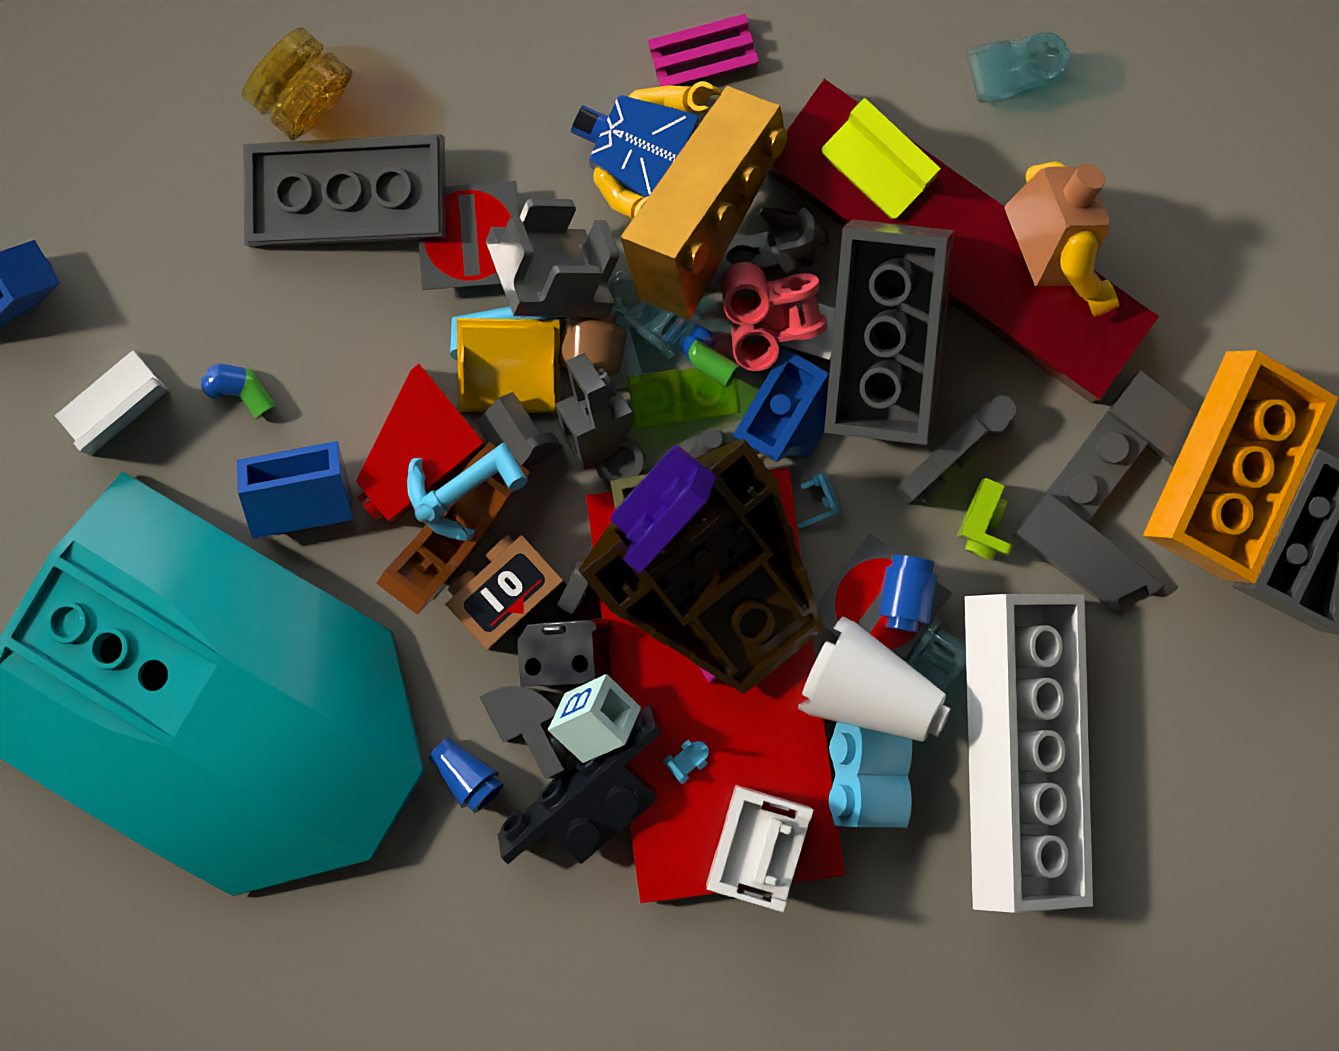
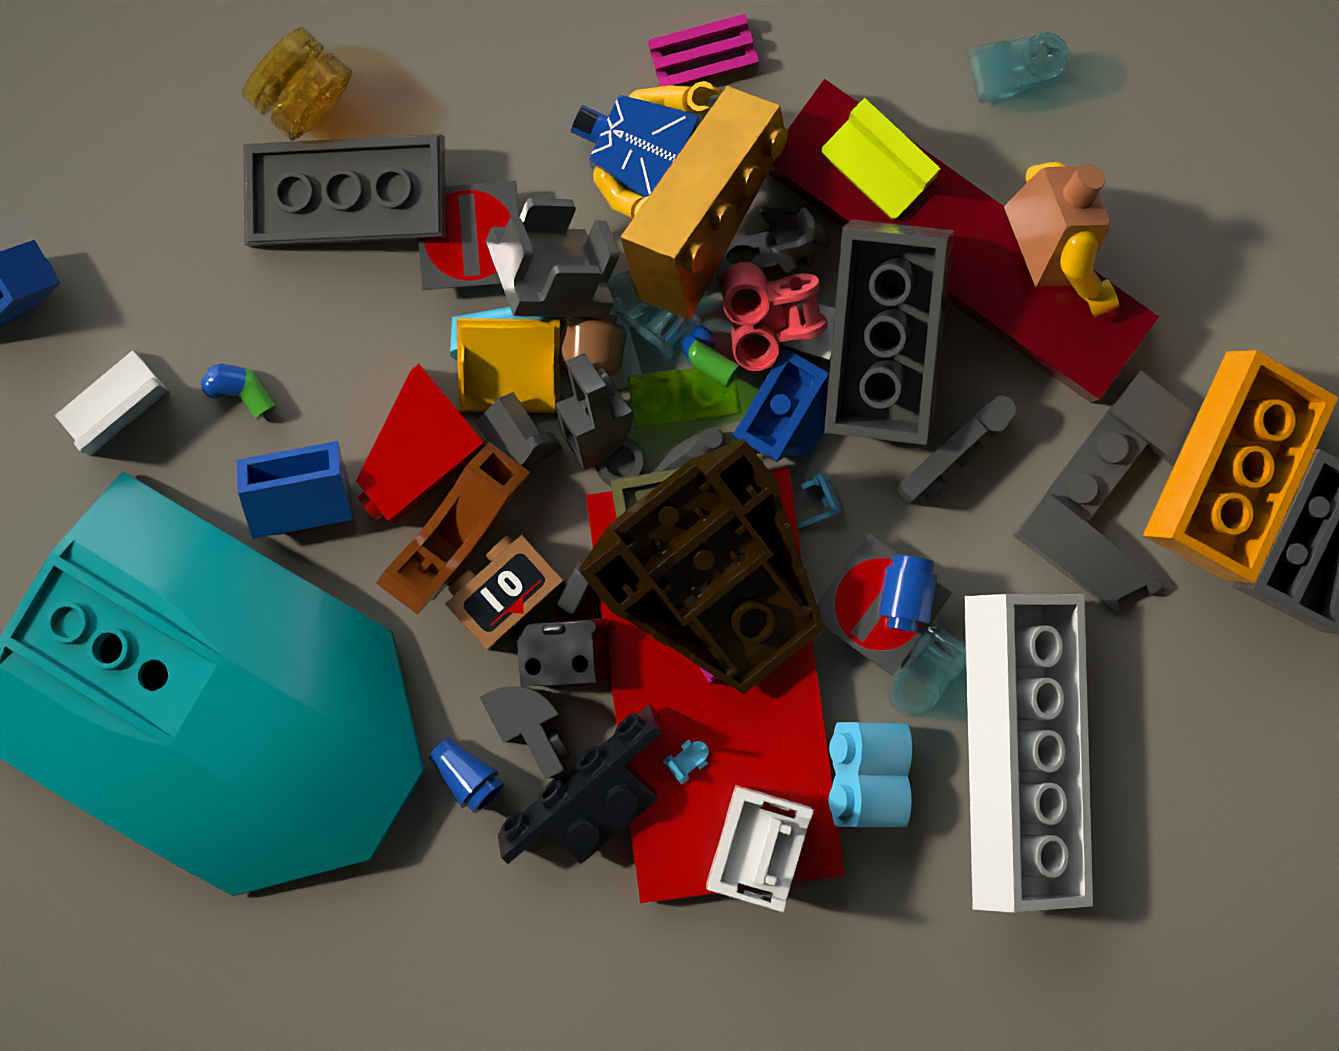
(432, 506): medium azure piece -> none
(594, 718): light aqua brick -> none
(662, 505): dark purple bracket -> none
(872, 688): white cone -> none
(984, 511): lime bracket -> none

